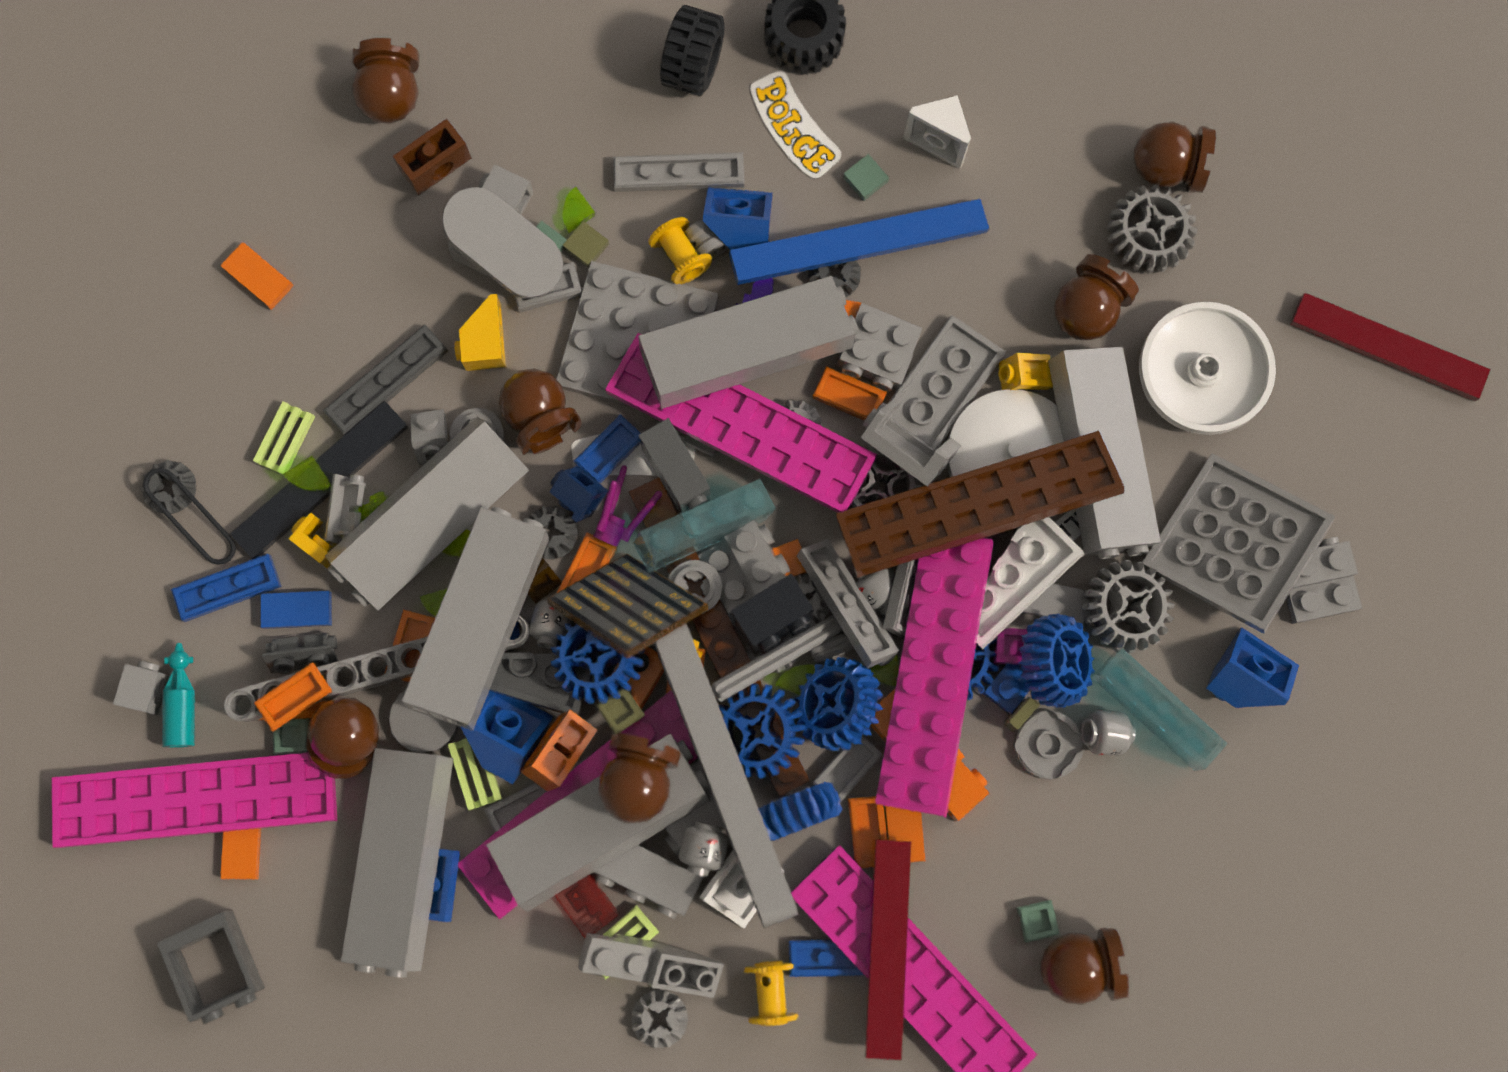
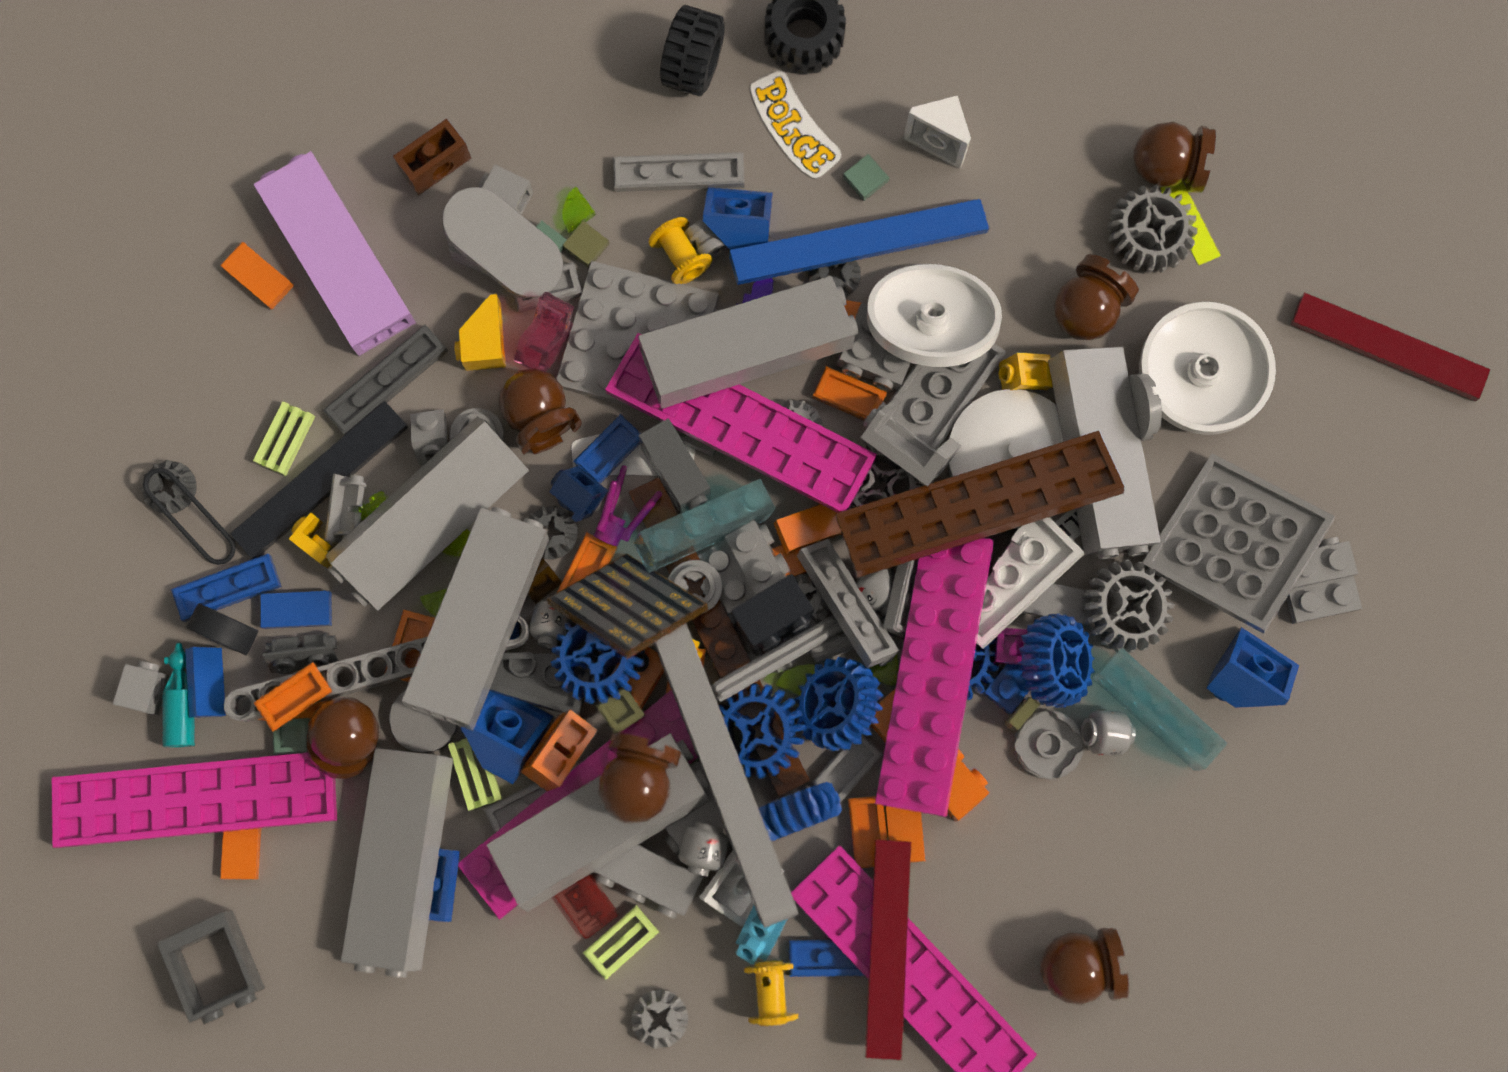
(205, 682): none -> blue tile
(222, 629): none -> black tyre
(308, 476): clear neon green tile -> none
(334, 253): none -> lavender brick
(385, 79): reddish brown tile -> none
(546, 335): none -> clear pink brick
(651, 963): light grey slope -> none
(756, 940): none -> medium azure hips
(807, 528): none -> orange tile
(934, 315): none -> white dish
(1037, 921): sand green tile -> none
(1146, 405): none -> light grey tile
(1204, 247): none -> neon yellow sticker

